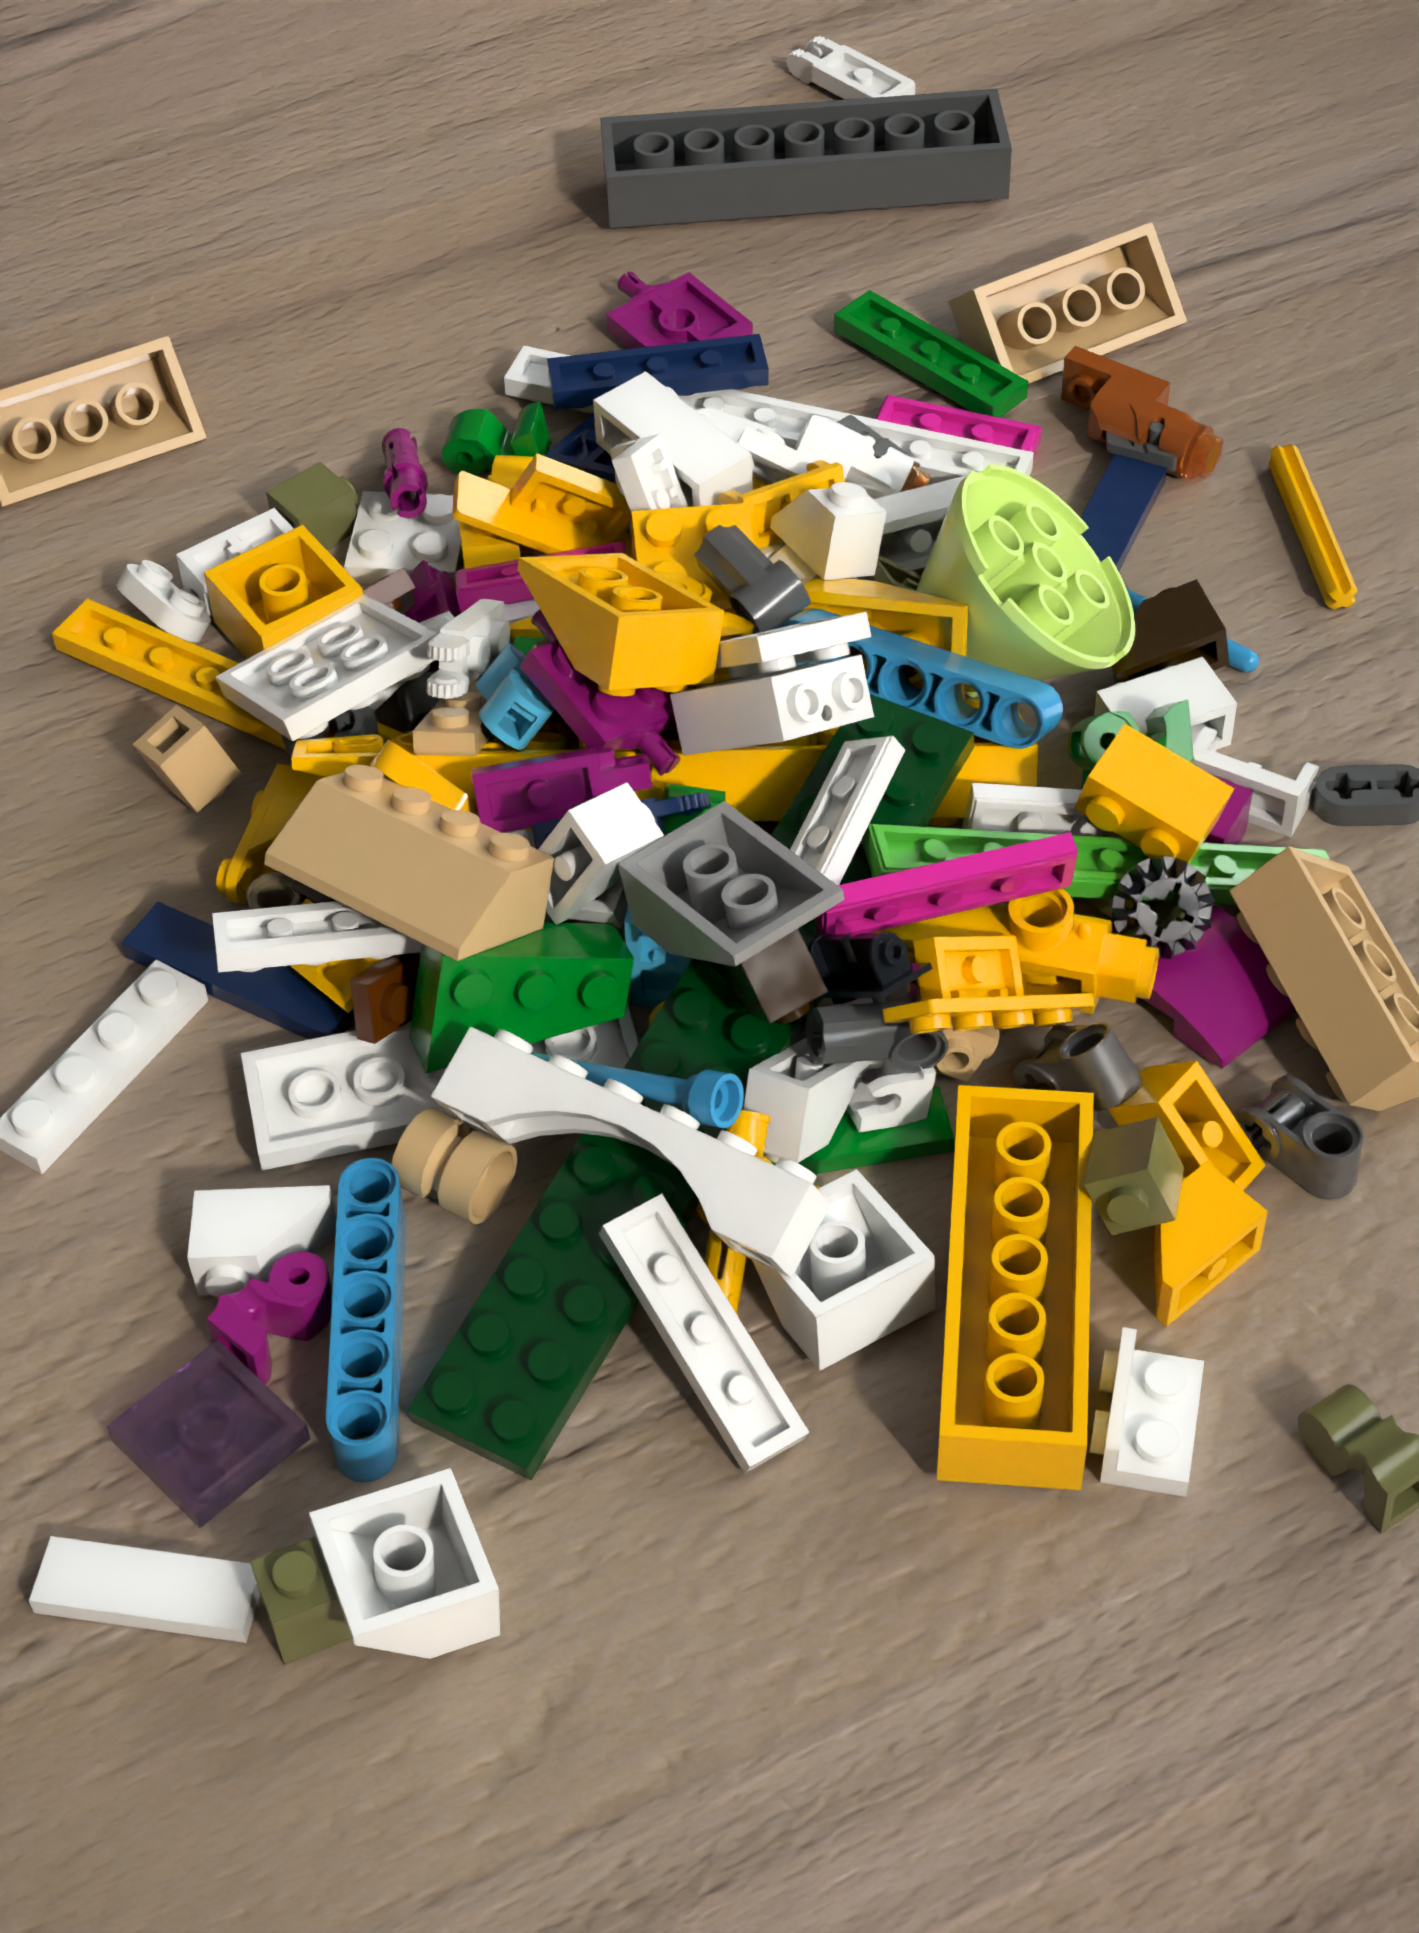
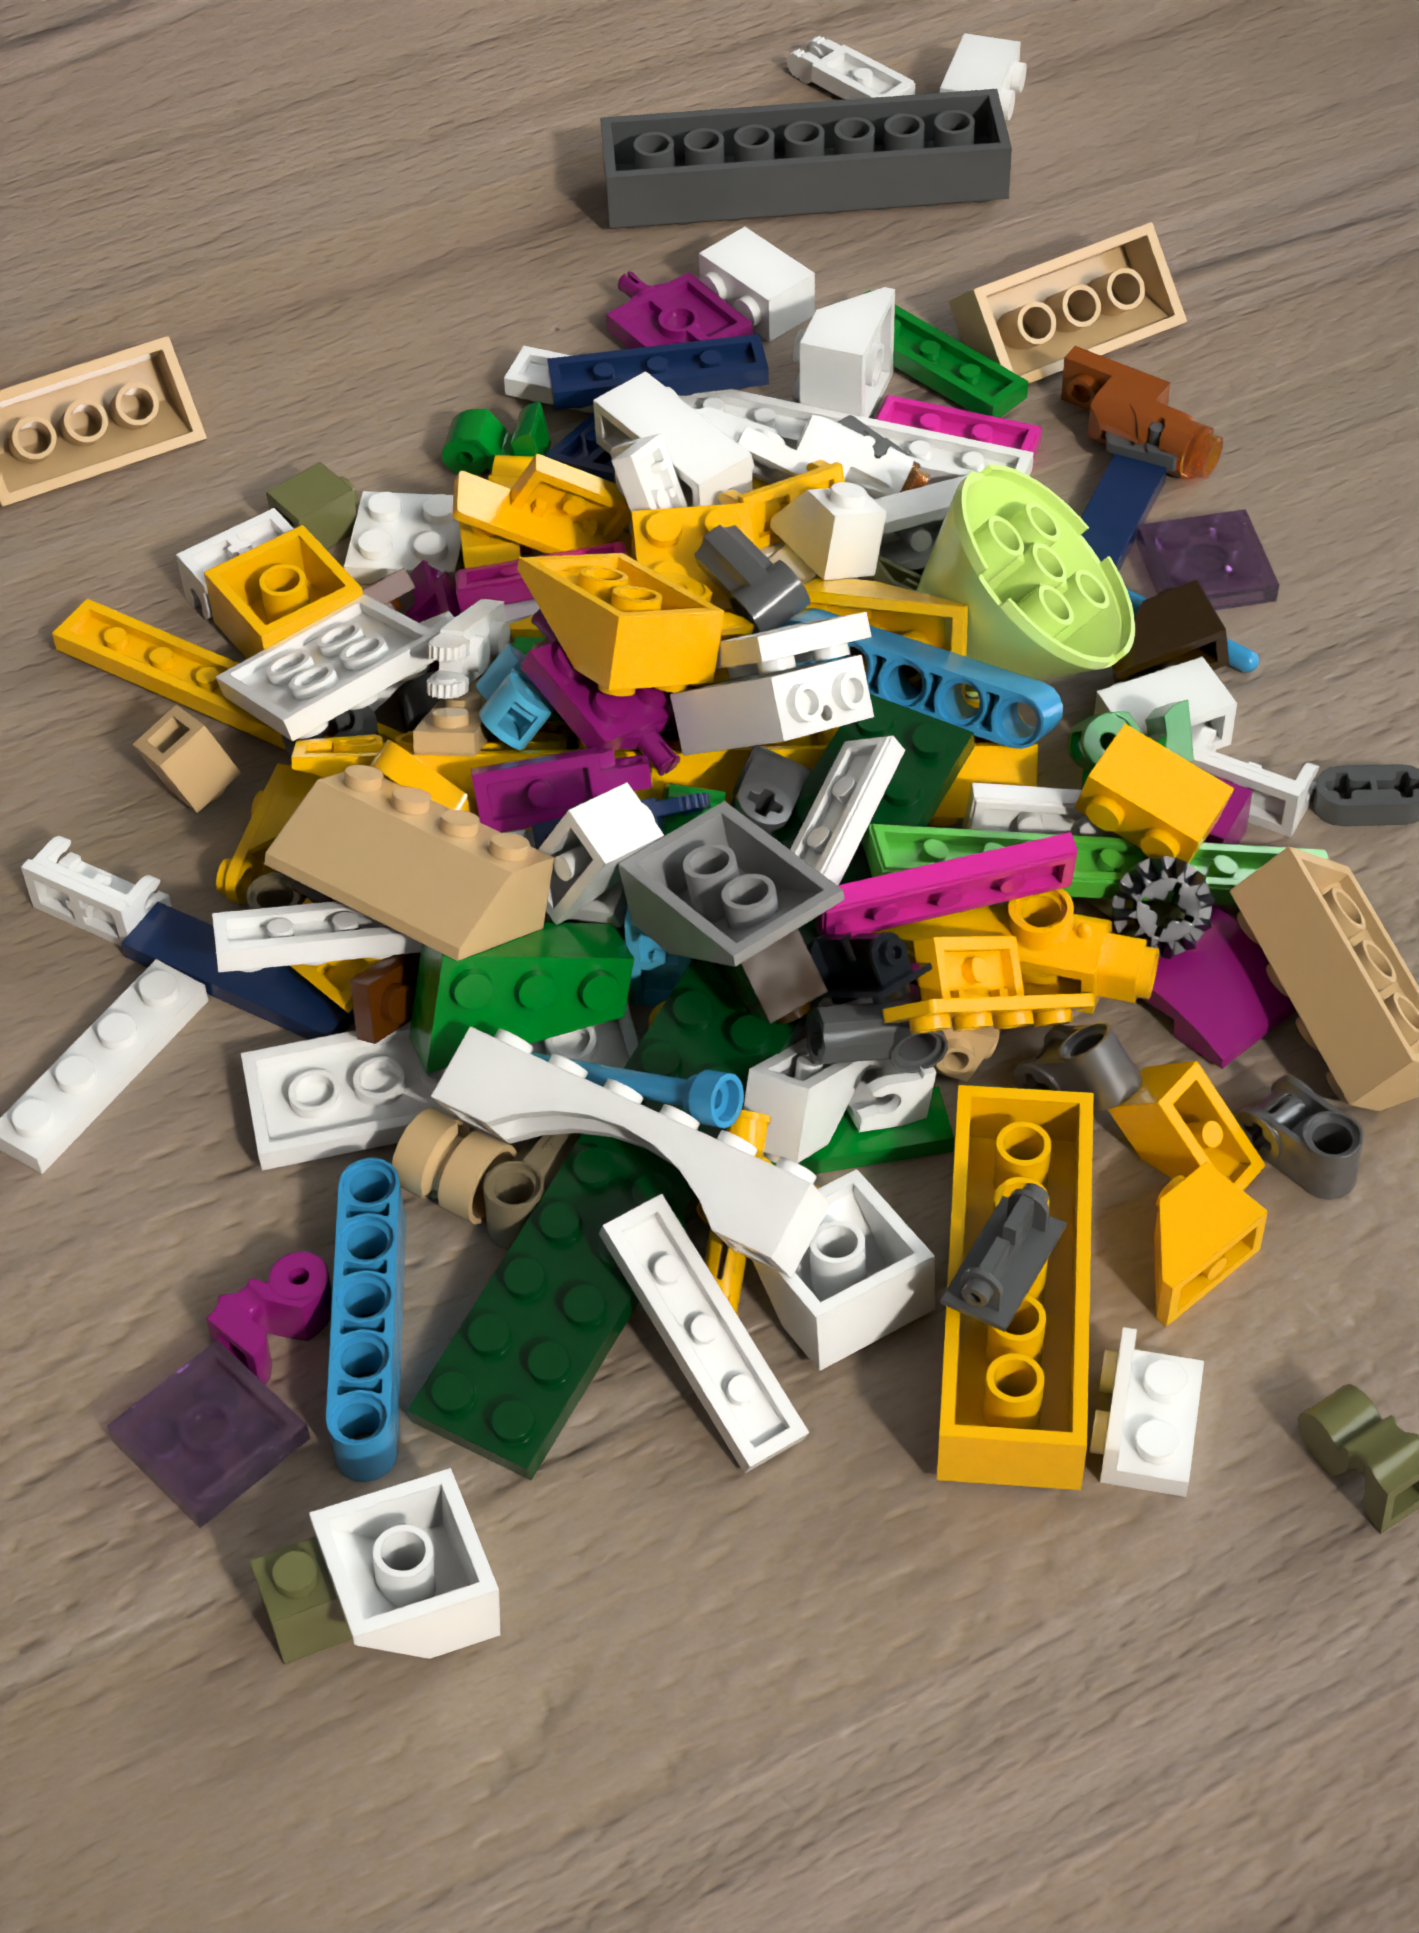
(88, 894): none -> white hinge
(146, 1589): white tile -> none
(162, 602): white plate -> none
(249, 1229): white slope -> none
(404, 474): magenta pin -> none
(518, 1185): none -> dark tan piece
(759, 282): none -> white brick
(768, 788): none -> flat silver piece
(847, 354): none -> white slope
(987, 64): none -> white brick
(1005, 1258): none -> dark grey hinge
(1134, 1176): olive brick -> none
(1216, 551): none -> clear purple plate
(1312, 527): yellow axle -> none

